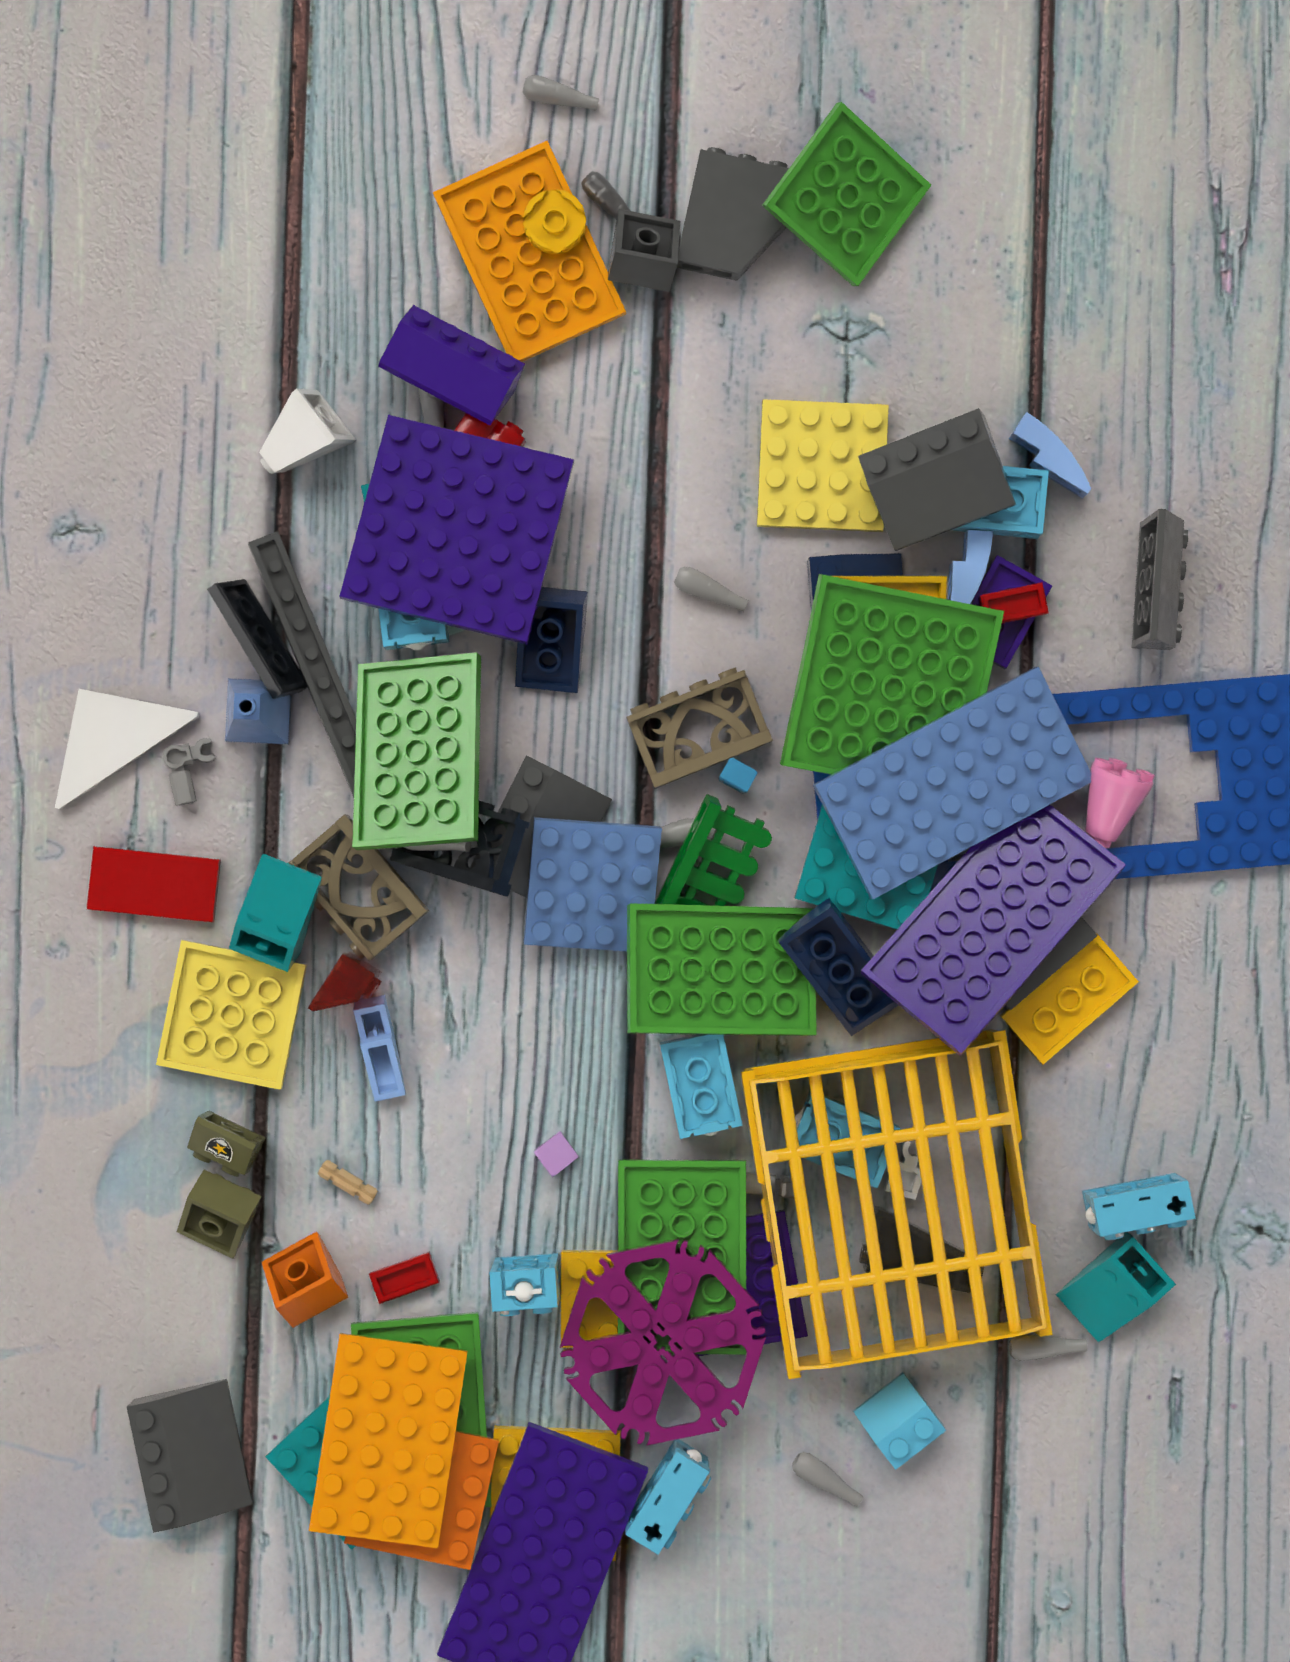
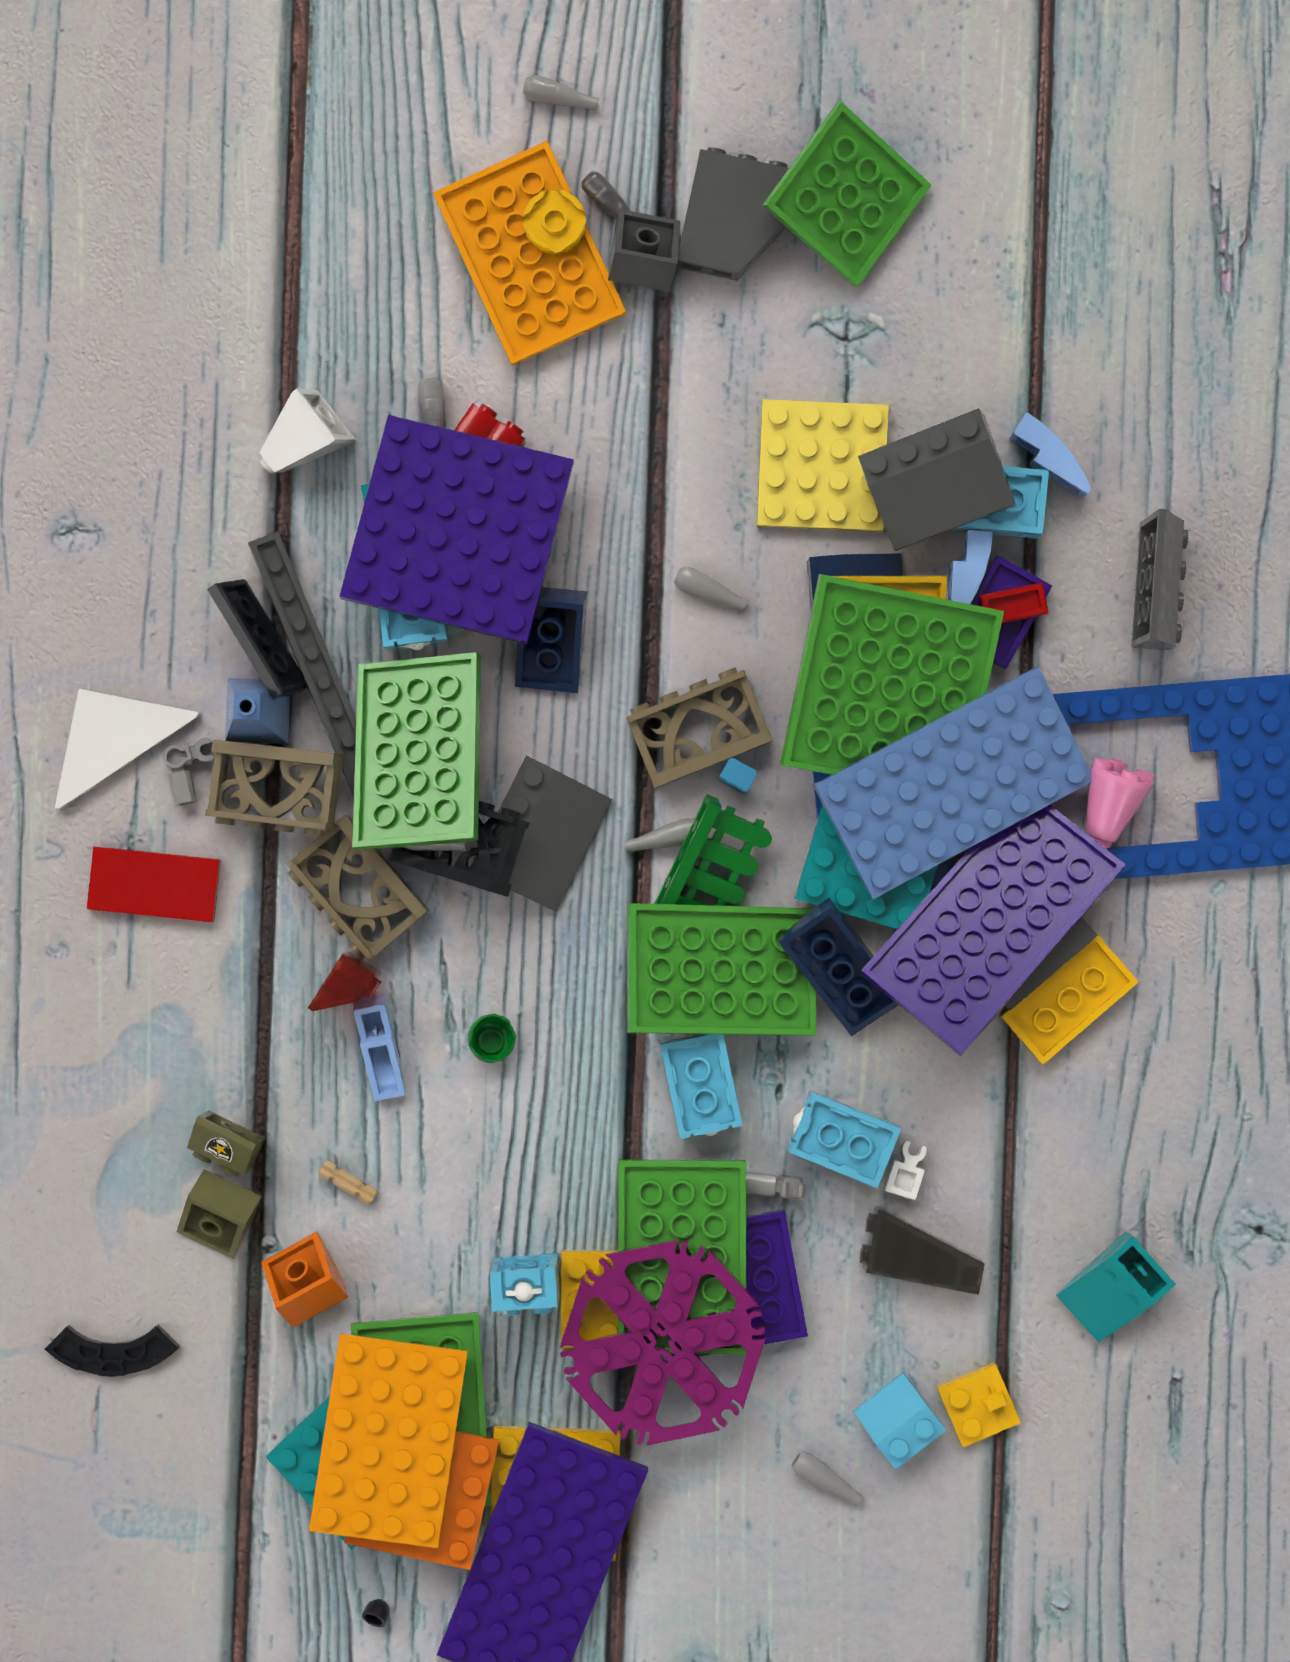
(112, 1358): none -> black tile
(189, 1454): dark grey slope -> none
(230, 1016): light yellow plate -> none
(276, 913): teal slope -> none
(311, 768): none -> dark tan fence
(376, 1613): none -> black hinge
(404, 1277): red tile -> none
(451, 365): dark purple slope -> none
(491, 1038): none -> green hair
(556, 1154): lavender slope -> none
(585, 879): medium blue plate -> none
(668, 1496): medium azure piece -> none
(909, 1272): yellow bar -> none
(978, 1404): none -> yellow hinge
(1036, 1347): light grey piece -> none
(1138, 1206): medium azure piece -> none

